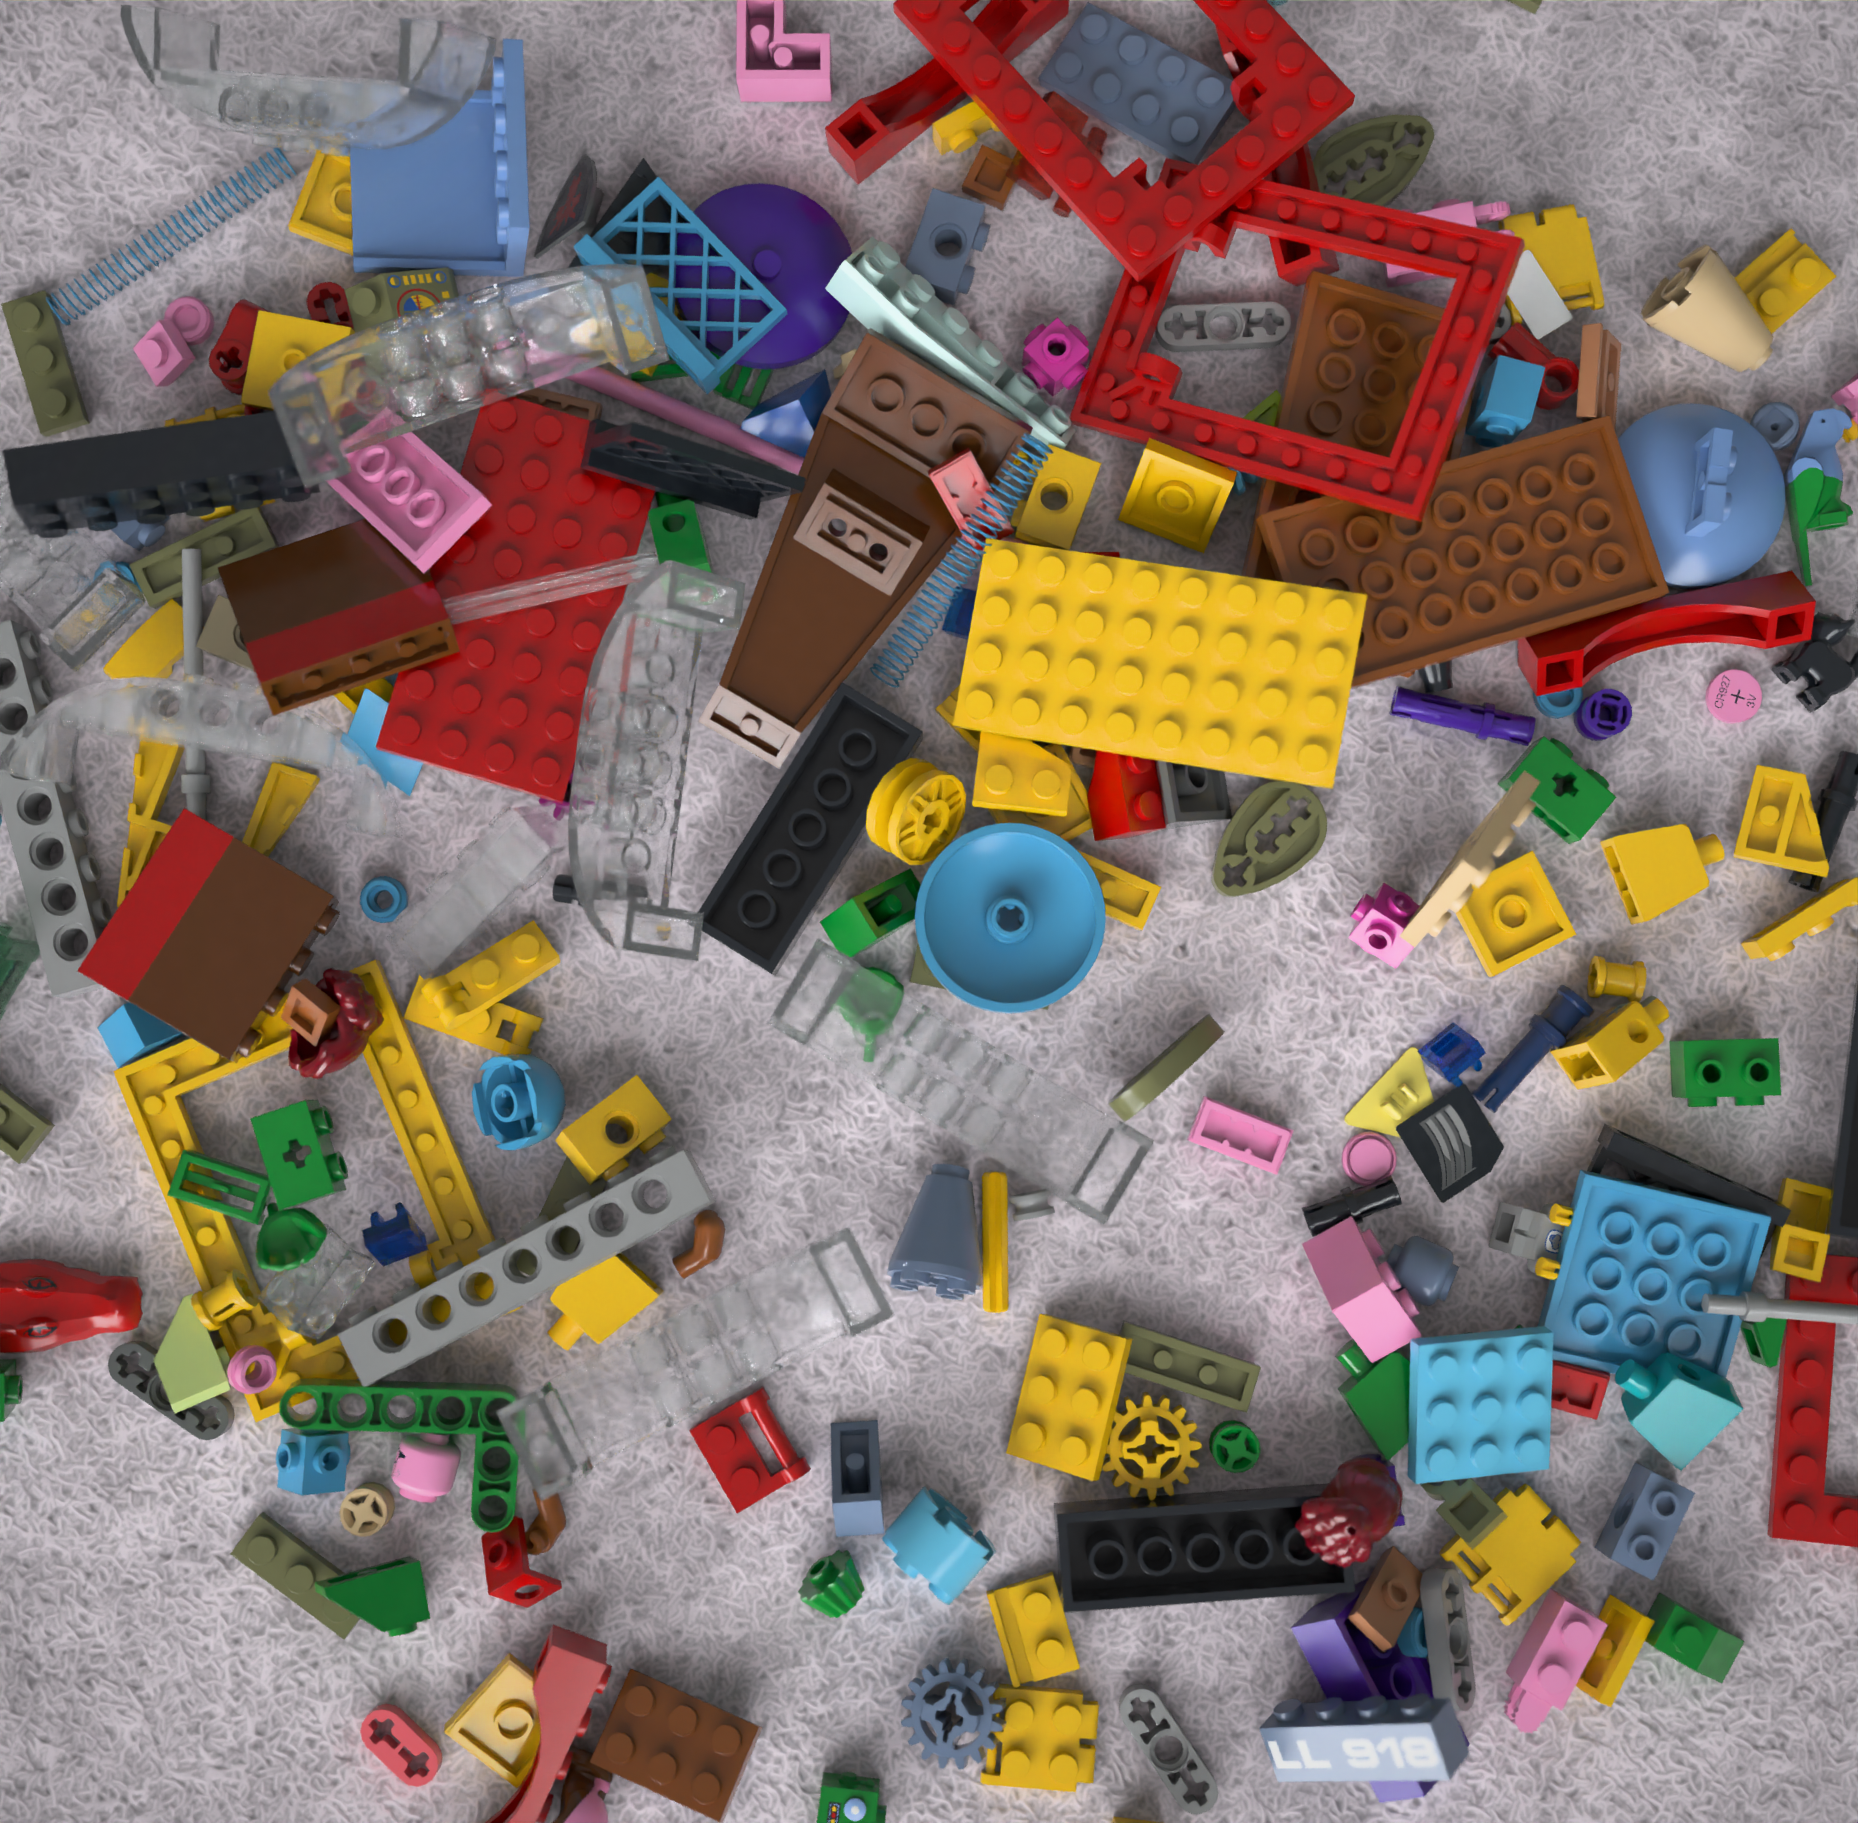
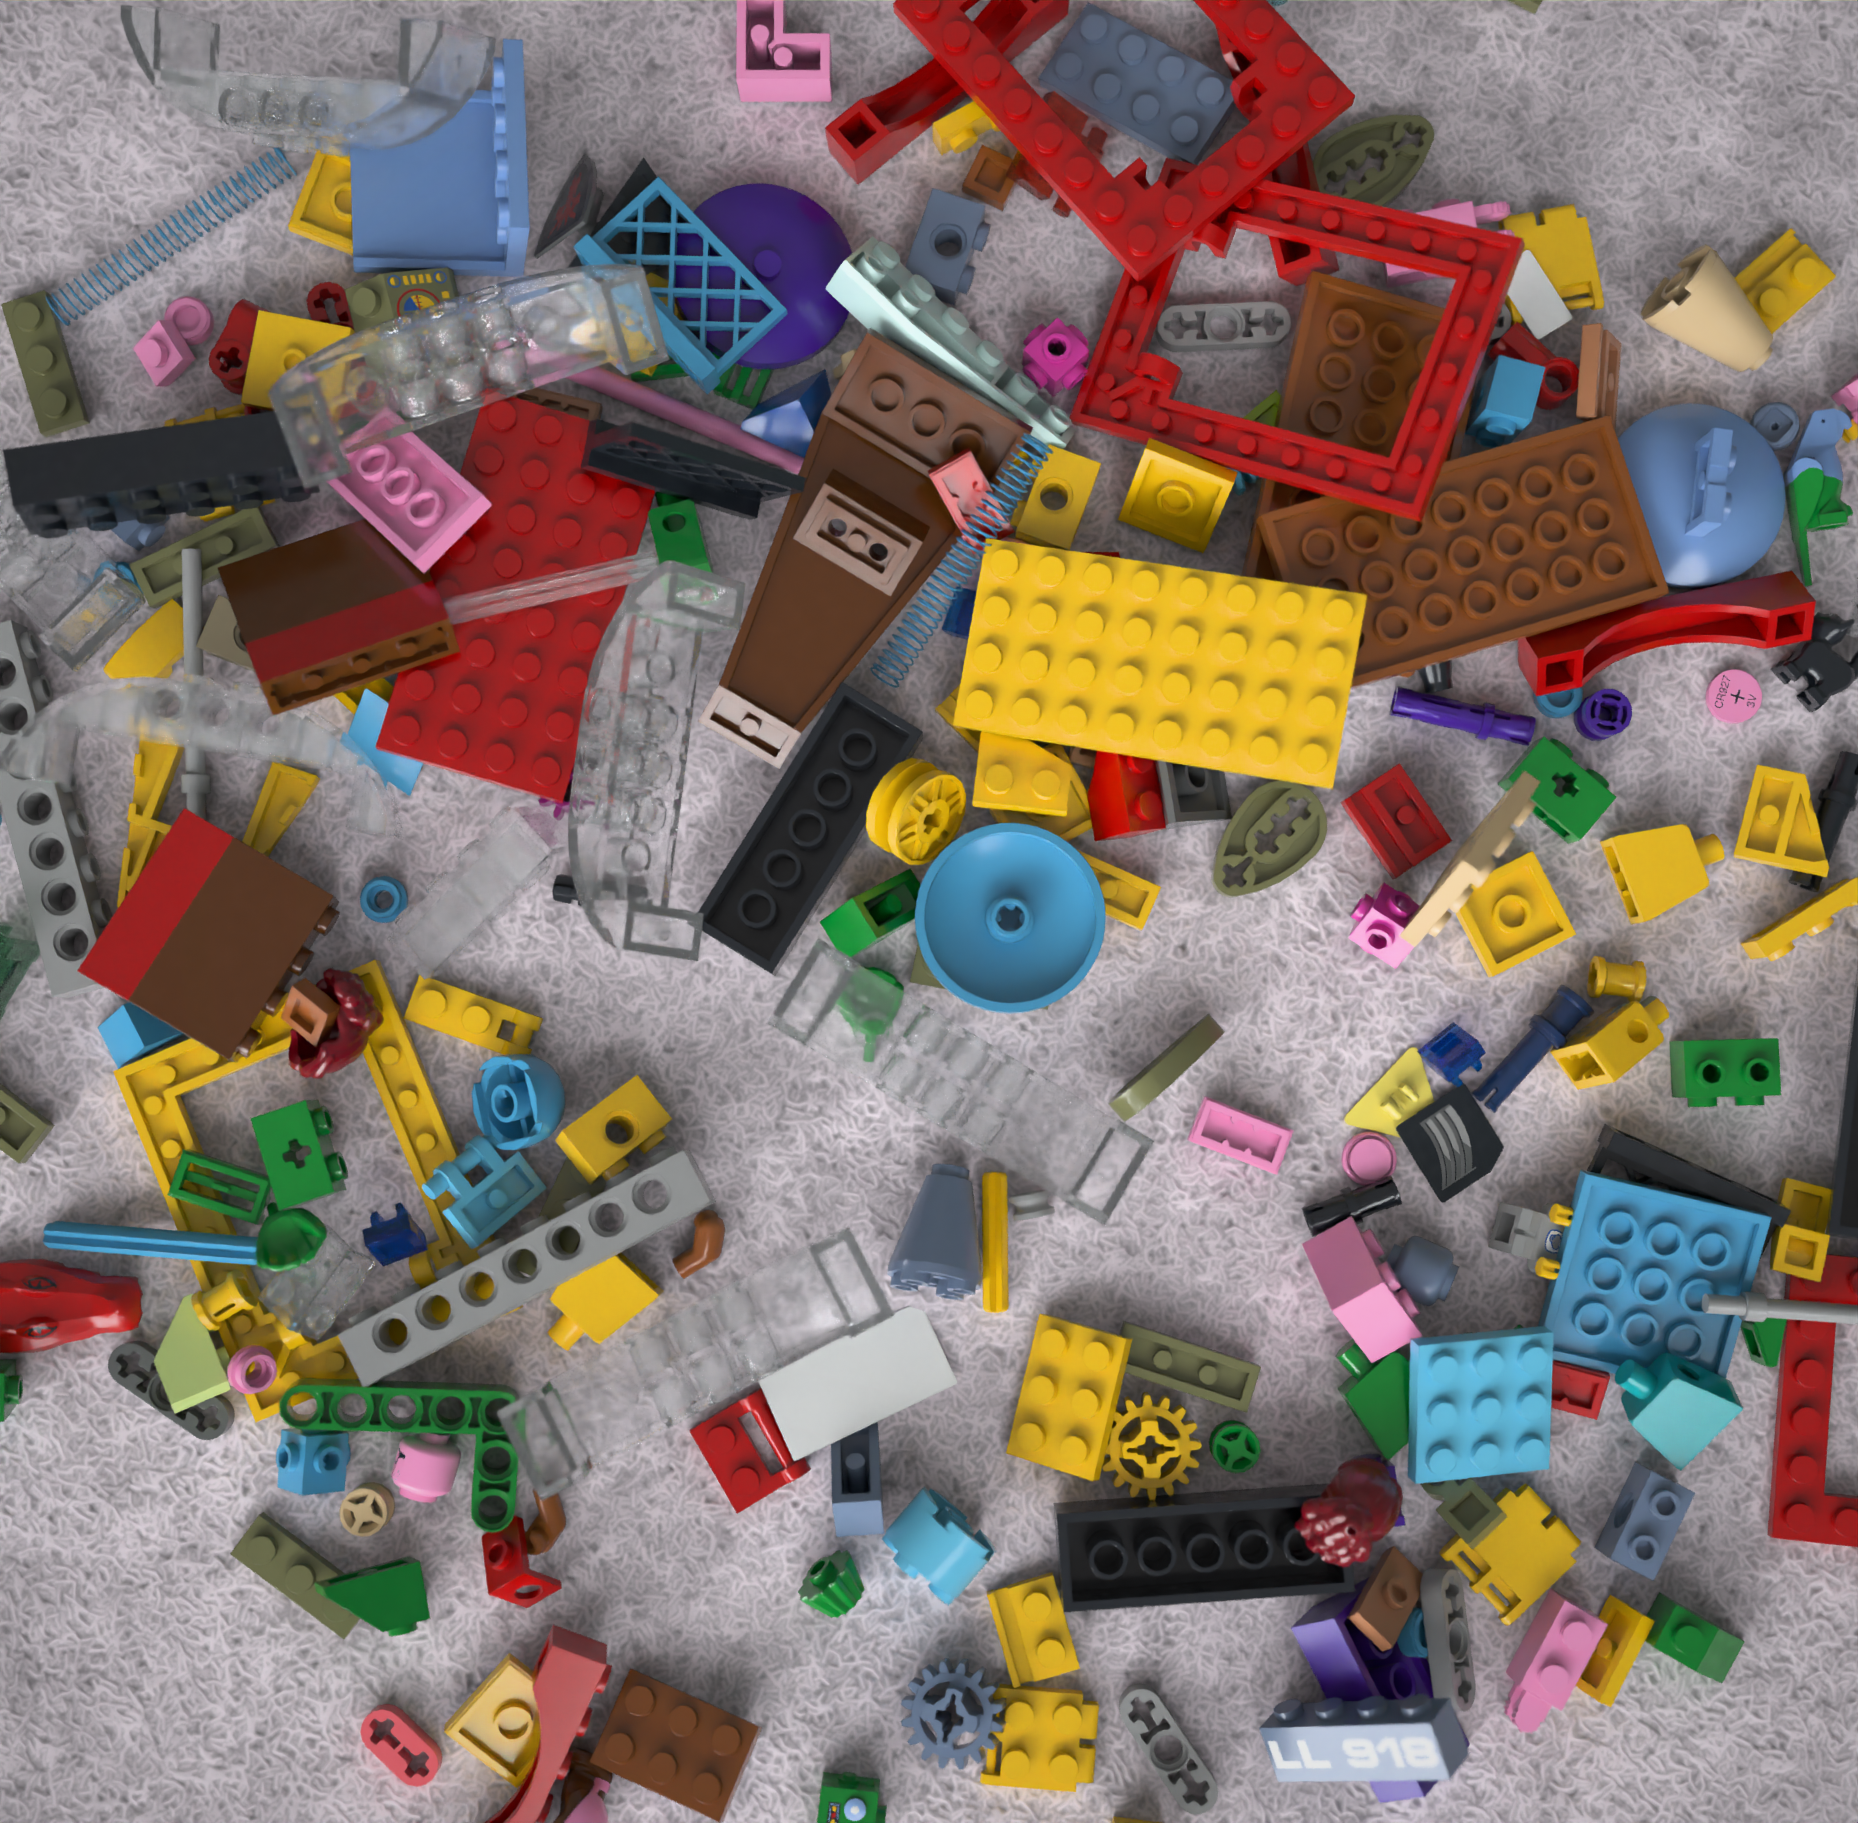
(151, 1242): none -> dark azure axle
(491, 975): yellow plate -> none
(492, 1200): none -> medium azure plate
(857, 1382): none -> white sticker
(1396, 821): none -> red plate

